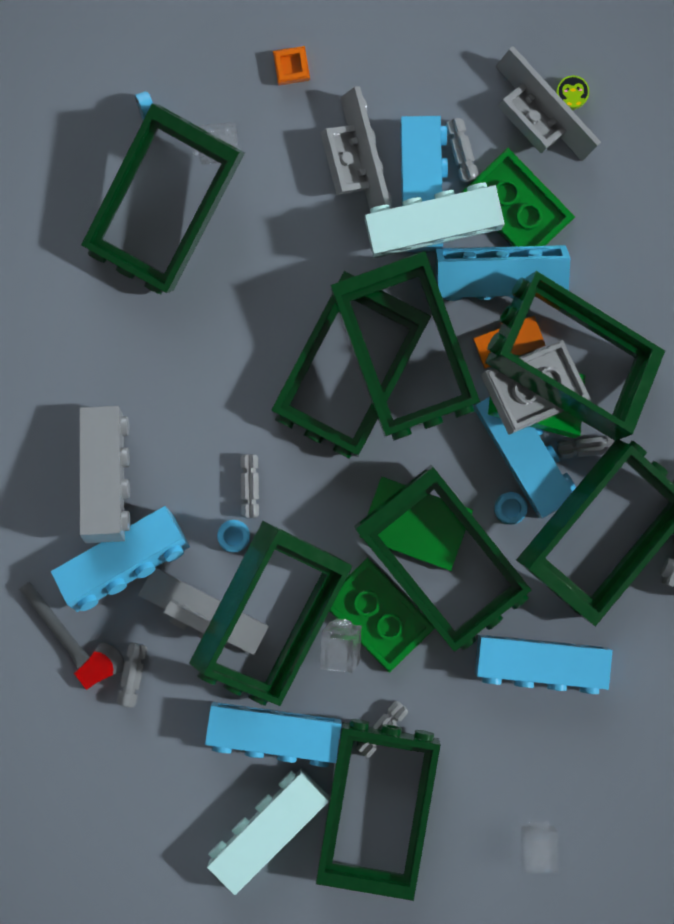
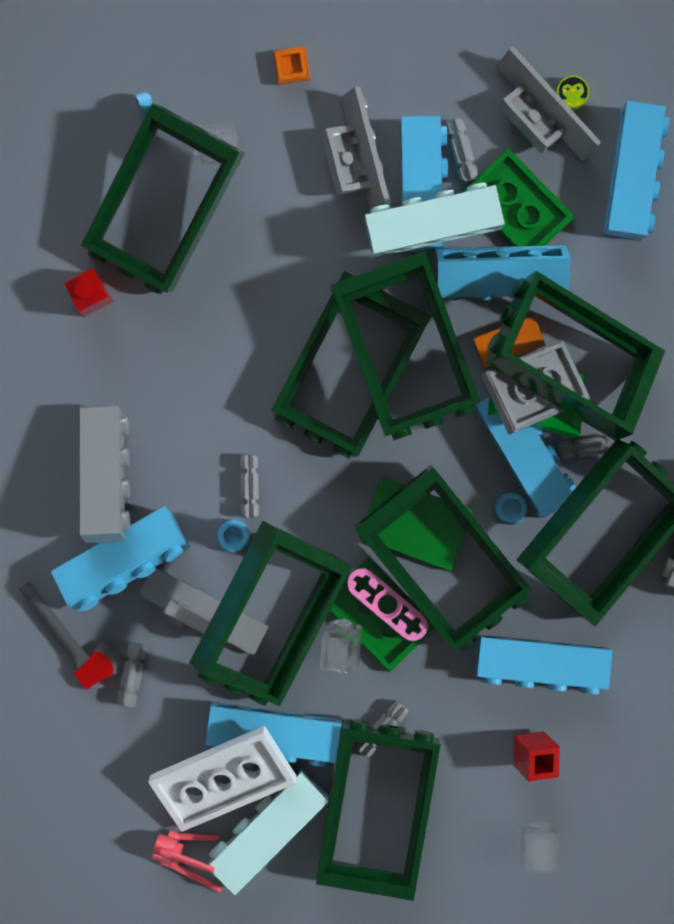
(88, 292): none -> red brick
(169, 854): none -> coral plant
(225, 760): none -> white plate
(401, 626): none -> bright pink beam
(536, 756): none -> red brick
(635, 171): none -> medium azure brick

